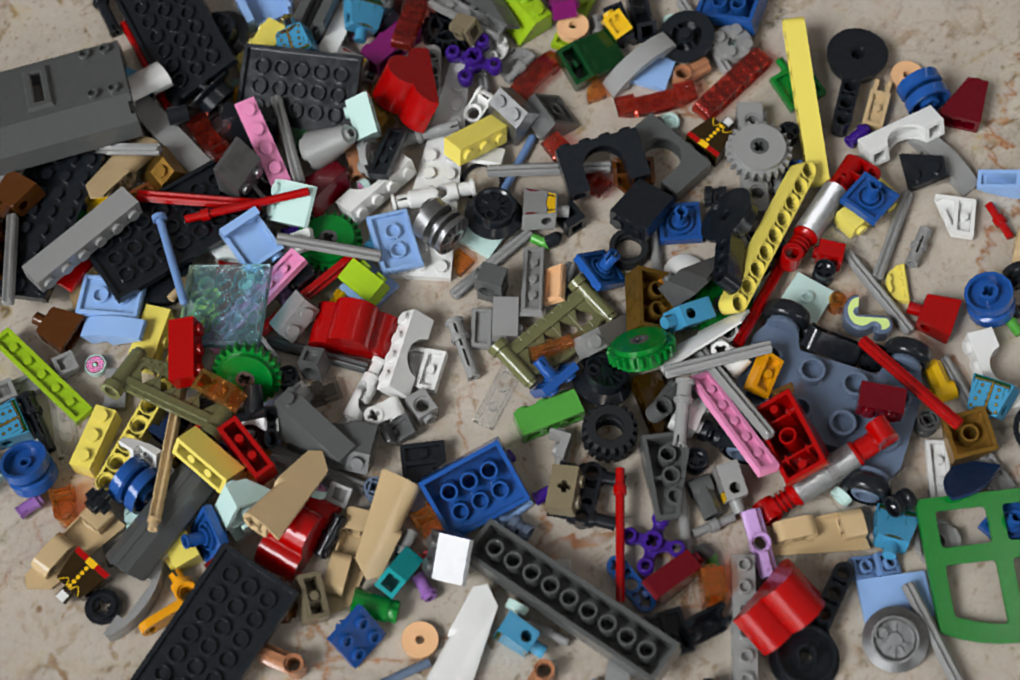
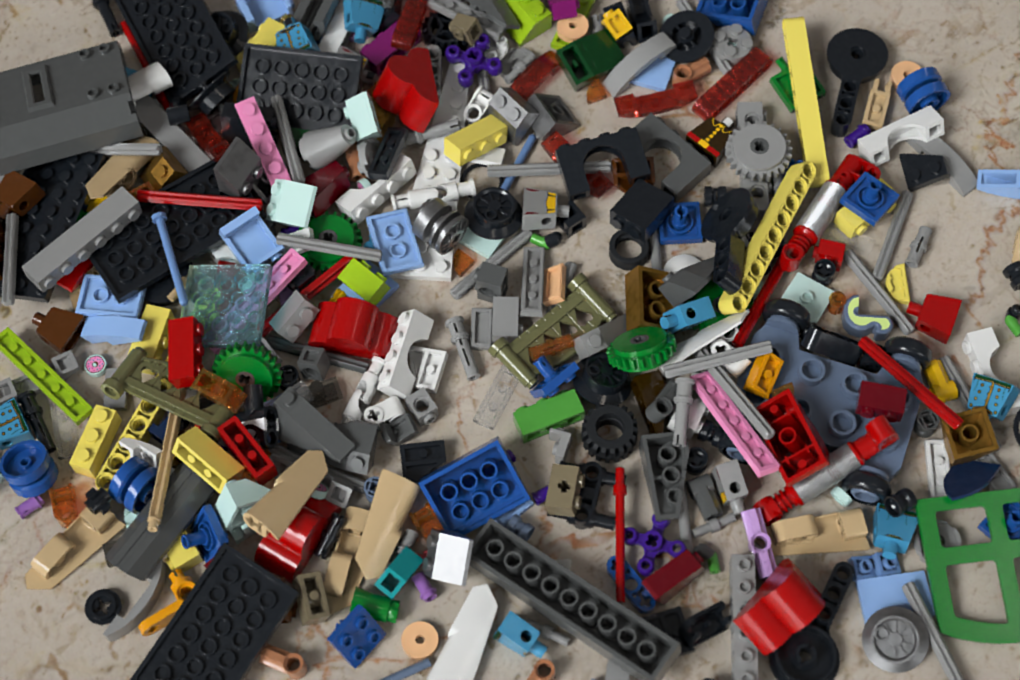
(81, 577): dark brown torso -> none
(207, 214): red bar -> none
(516, 607): light aqua tile -> none
(601, 269): blue plate -> none
(671, 120): light aqua tile -> none
(712, 585): clear orange brick -> none
(791, 129): black wheel -> none
(957, 215): white wing -> none
(966, 105): dark red slope -> none
(990, 299): blue wheel -> none
(999, 220): red bar -> none

